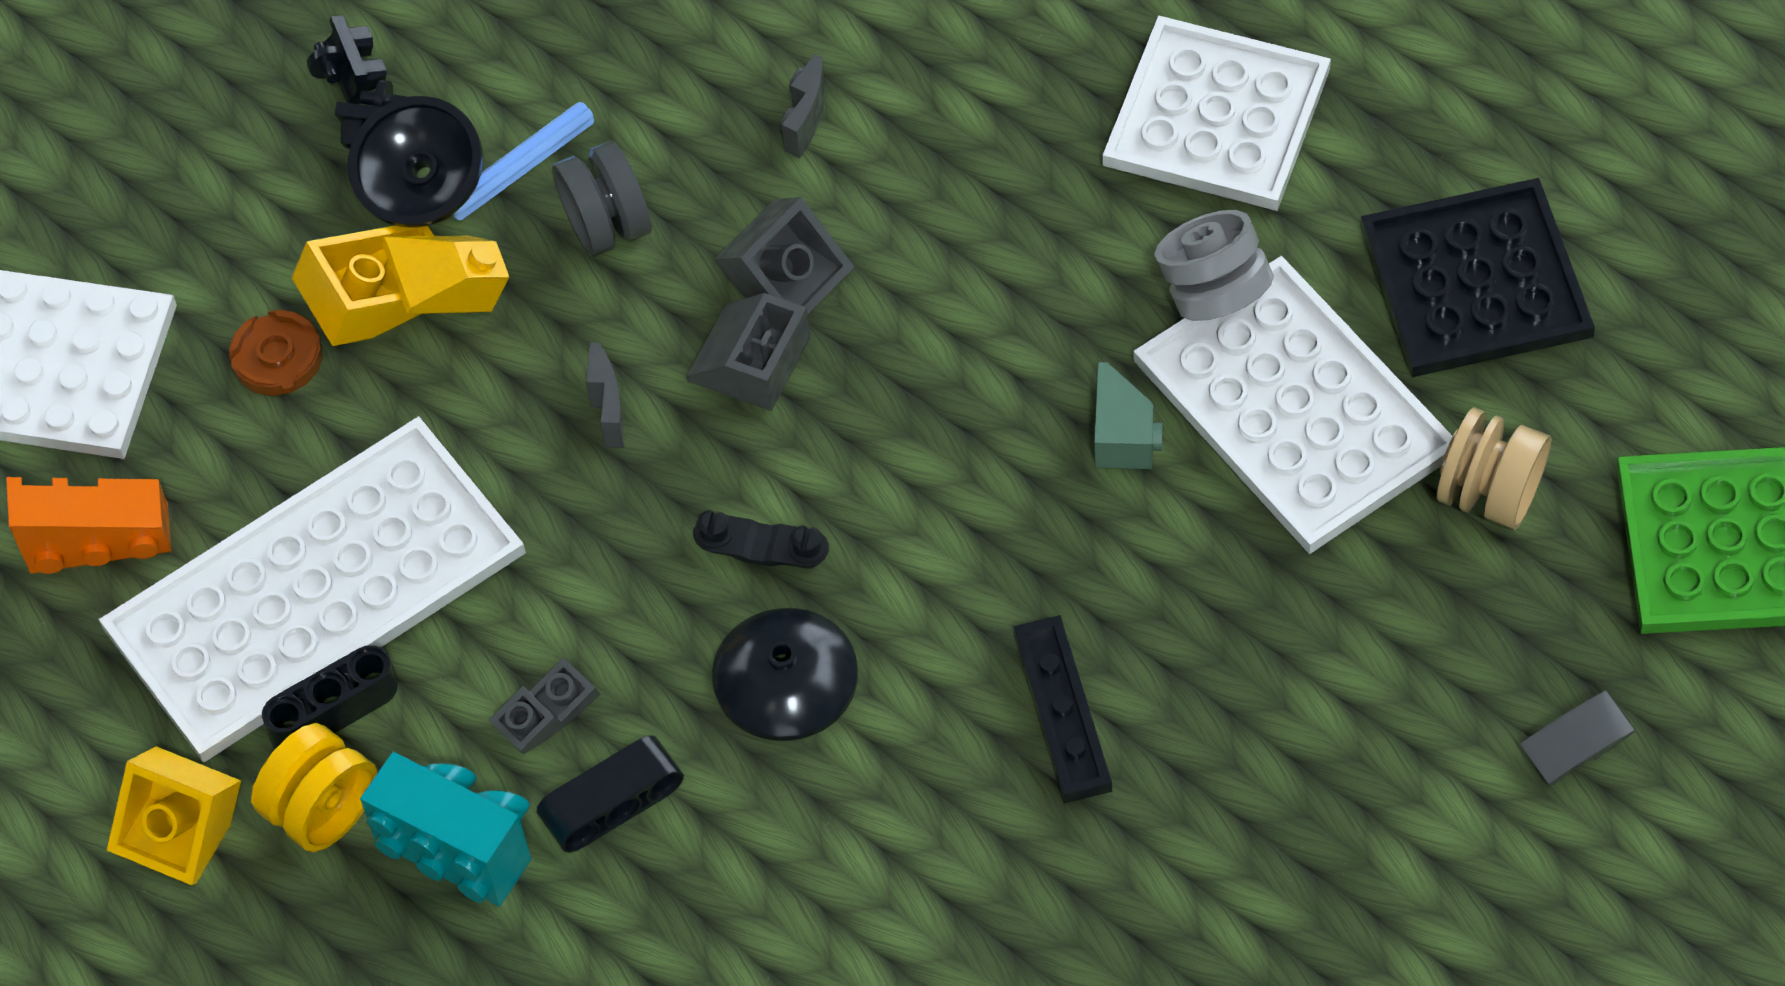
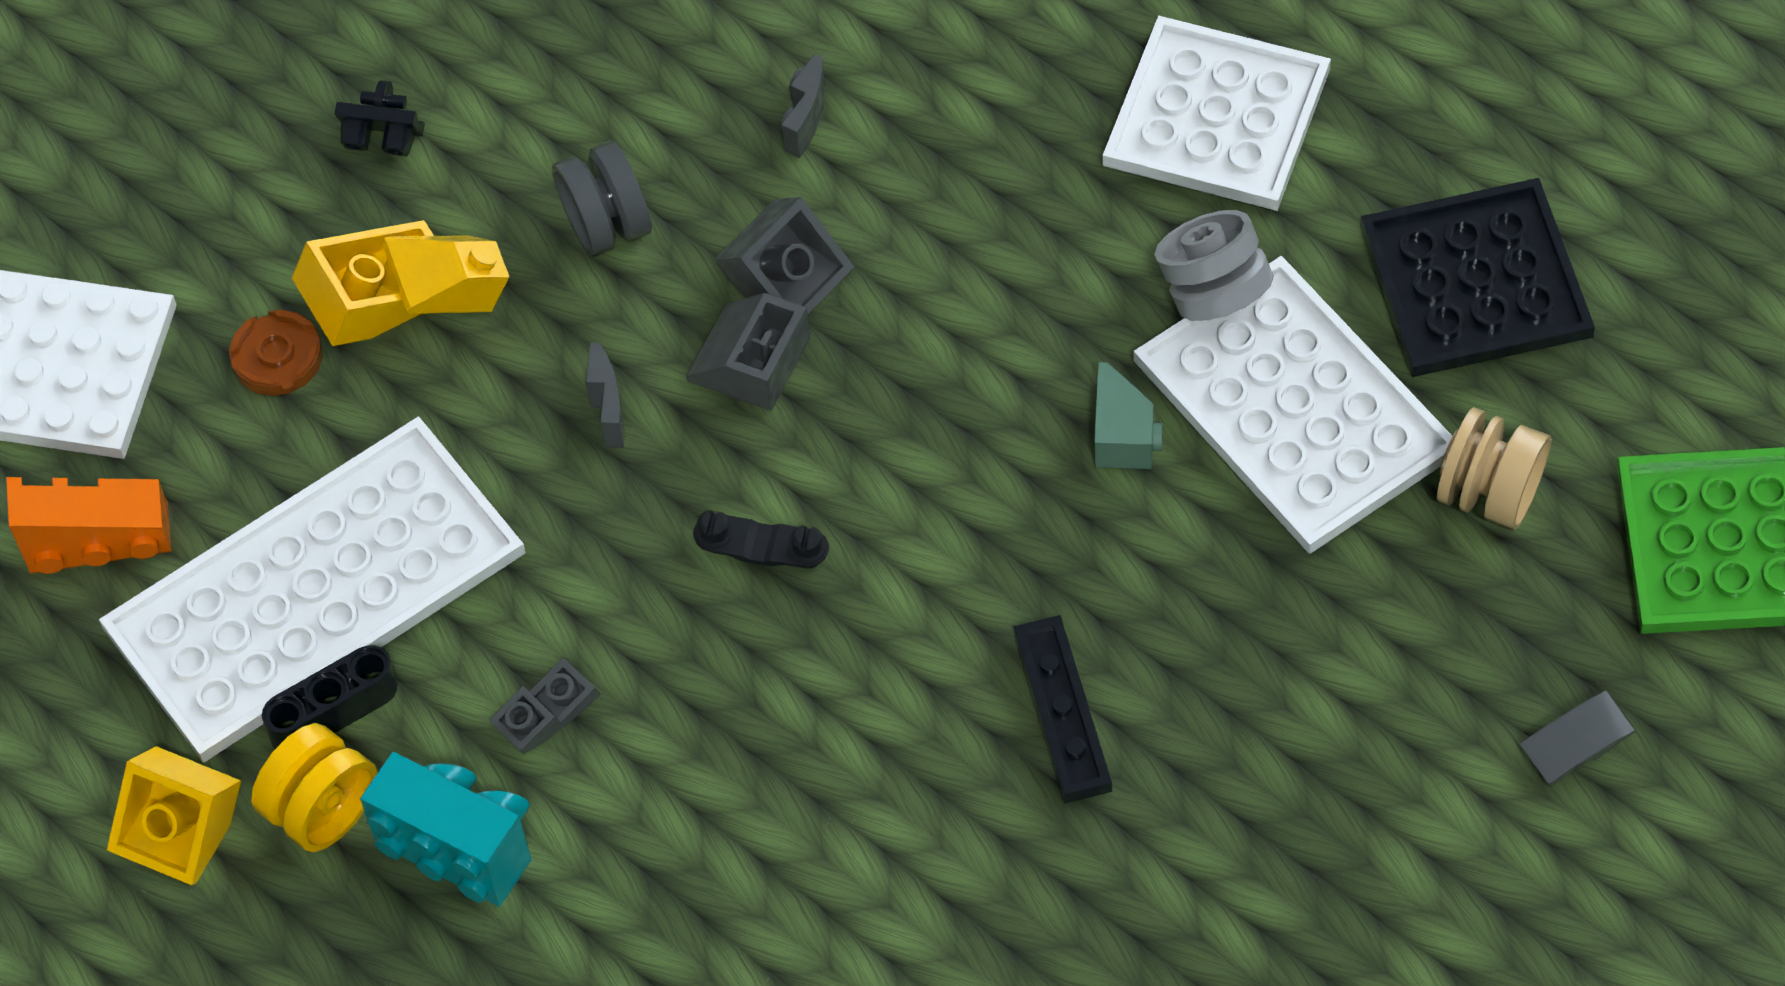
(341, 60): black hips -> none
(402, 141): black dish -> none
(527, 156): light blue axle -> none
(609, 794): black beam -> none
(788, 696): black dish -> none

